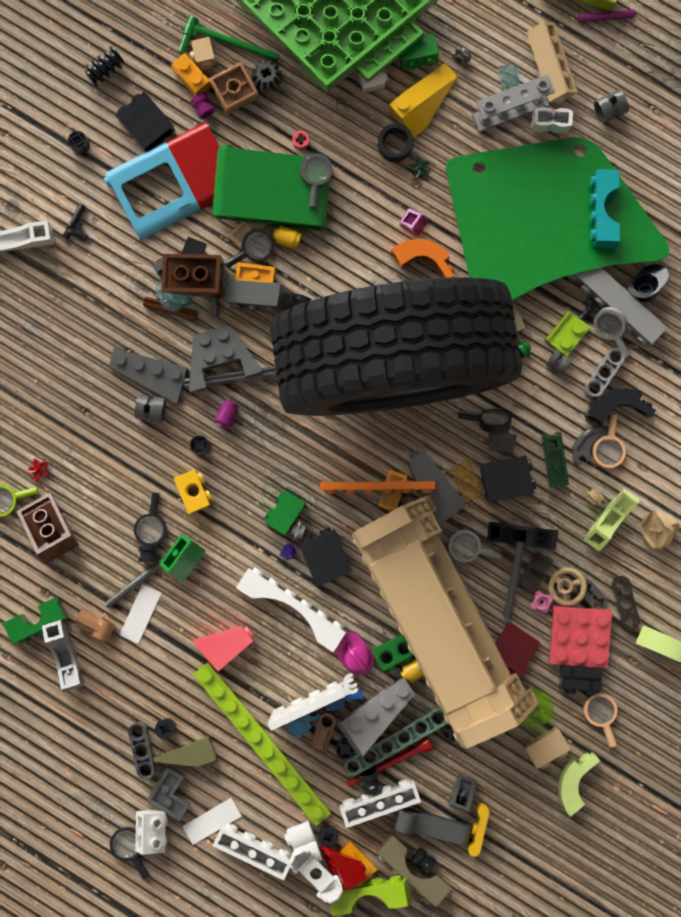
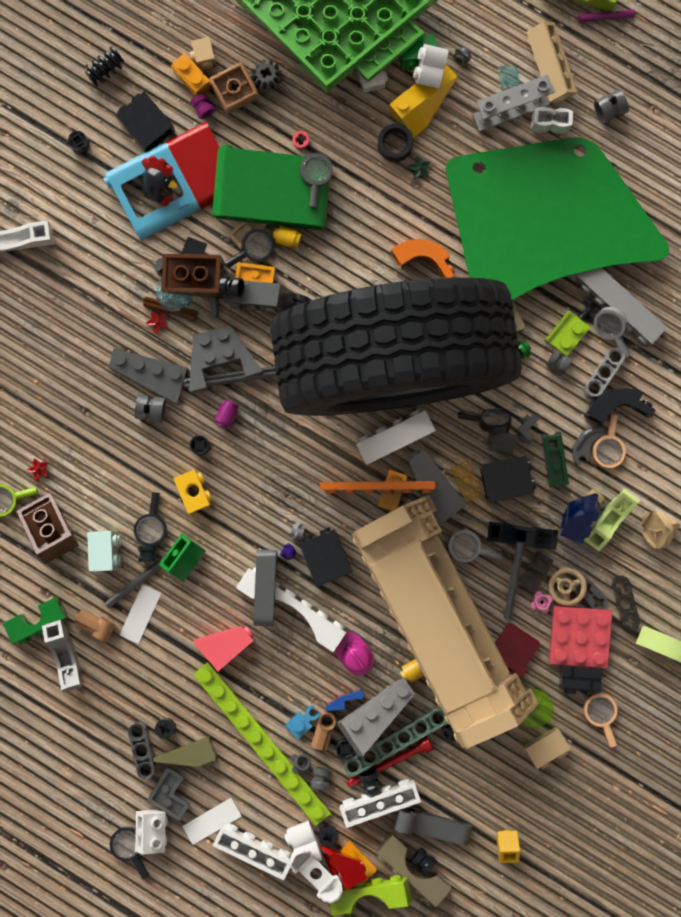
(75, 225): black hose -> none
(103, 551): none -> light aqua brick
(156, 177): none -> piece
(157, 321): none -> red plant
(193, 27): green bar -> none
(231, 286): none -> black wheel
(265, 587): none -> dark grey beam
(285, 512): green brick -> none
(304, 758): none -> dark grey plate
(316, 700): white plate -> none
(321, 778): none -> dark grey wheel
(392, 647): green brick -> none
(396, 437): none -> white brick
(413, 221): magenta slope -> none
(431, 66): none -> white brick
(462, 793): dark grey slope -> none
(478, 830): yellow plate -> none
(508, 846): none -> yellow brick
(526, 423): none -> dark grey bracket
(570, 780): yellowish green arch -> none
(579, 517): none -> clear blue slope
(605, 230): teal arch -> none
(648, 282): black piece -> none

